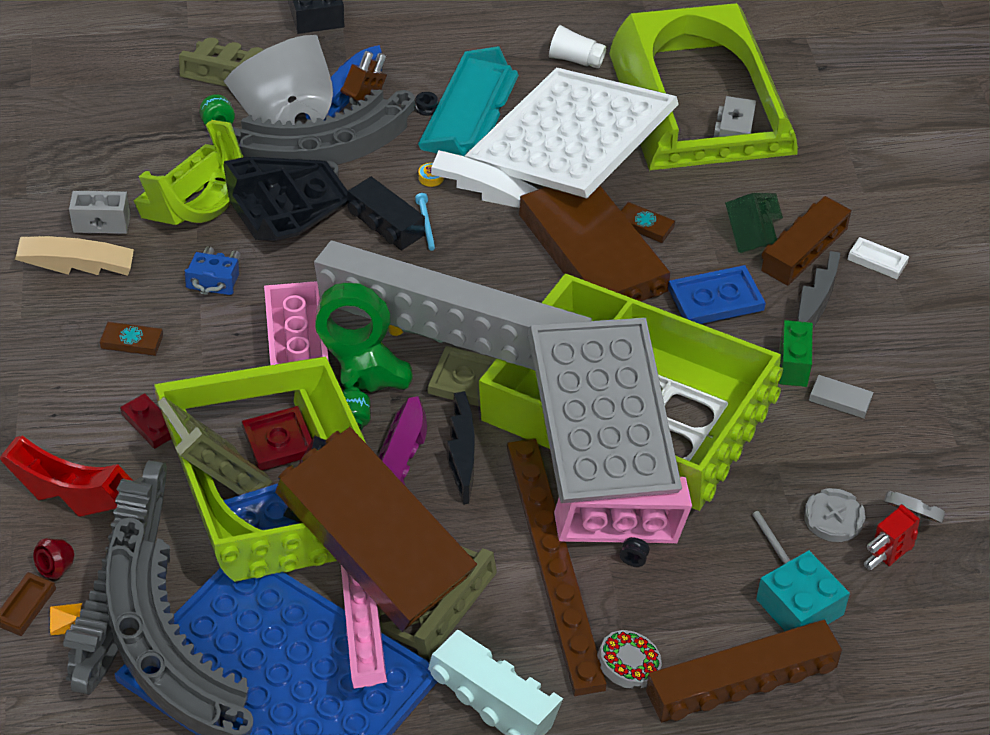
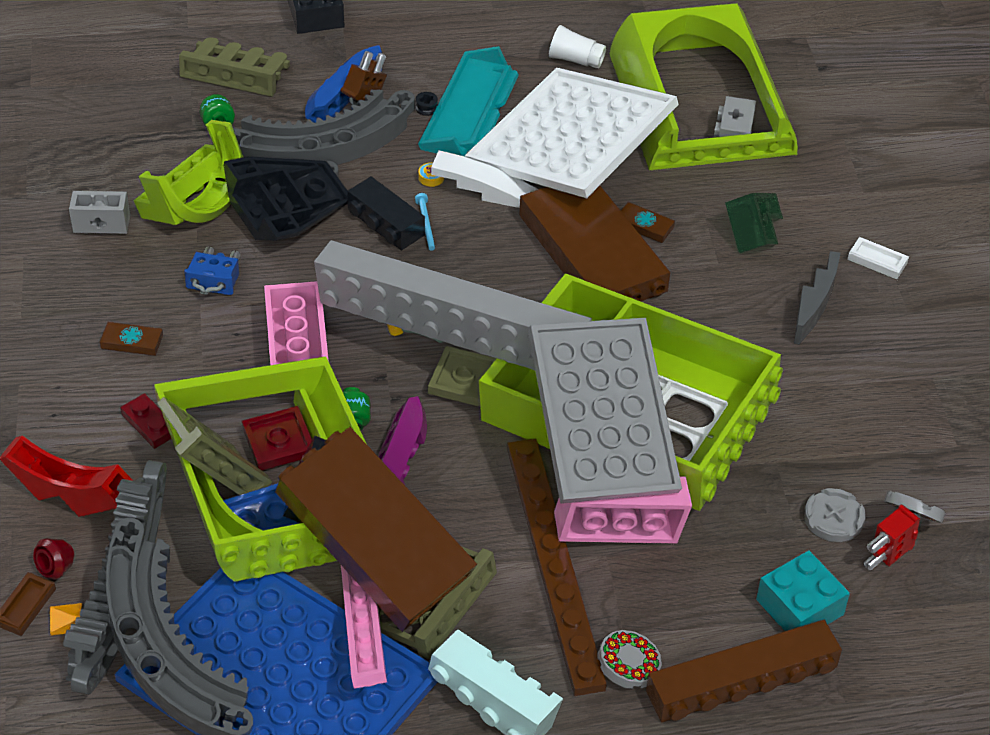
(66, 253): tan slope -> none
(283, 71): light grey piece -> none
(362, 356): green animal -> none
(462, 446): black slope -> none
(634, 552): black bush -> none
(716, 295): blue plate -> none
(770, 536): light grey piece -> none
(796, 353): green brick -> none
(805, 240): reddish brown brick -> none
(841, 396): light grey tile -> none

